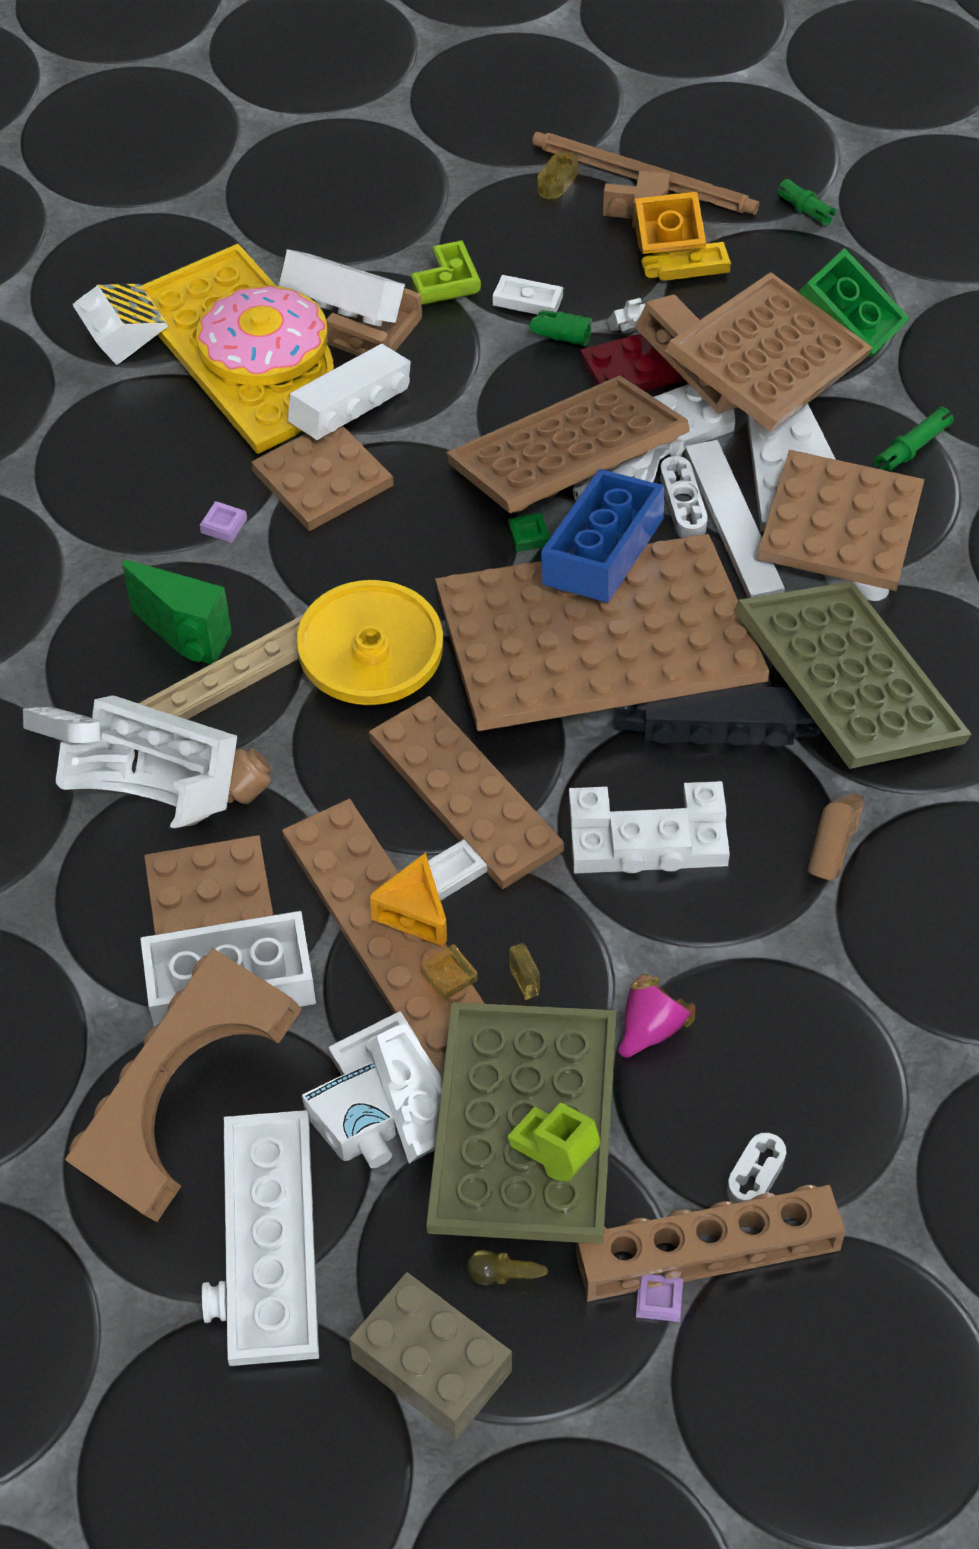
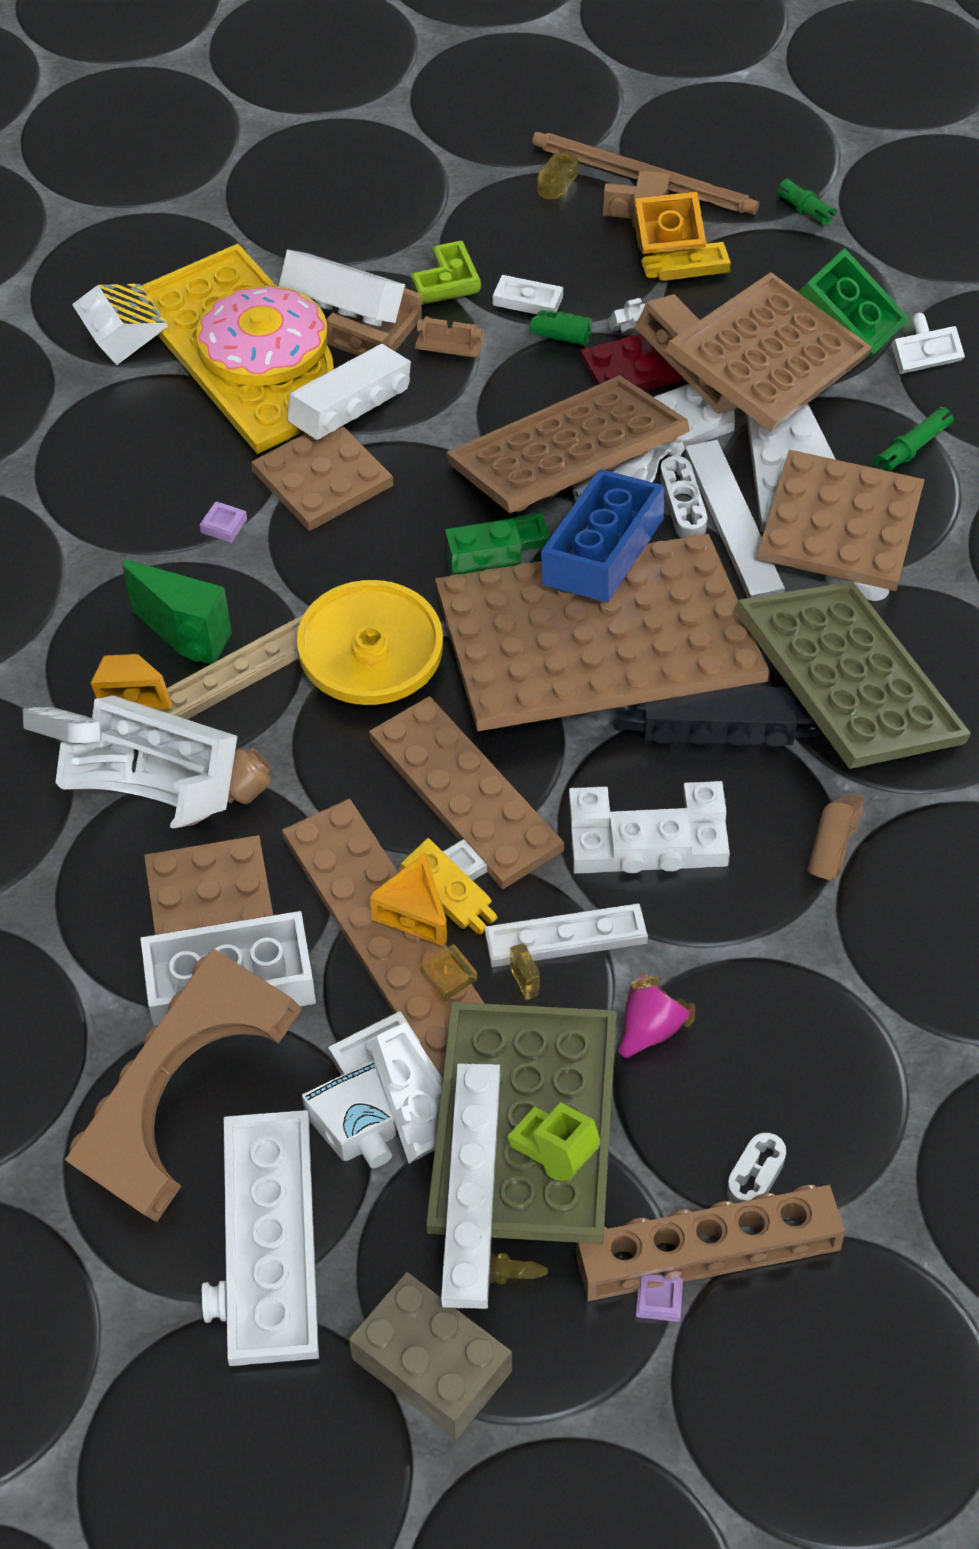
(132, 680): none -> light orange slope
(457, 892): none -> yellow hinge
(459, 340): none -> medium nougat hinge
(471, 1187): none -> white plate
(483, 546): none -> green brick
(568, 934): none -> white tile
(926, 347): none -> white plate

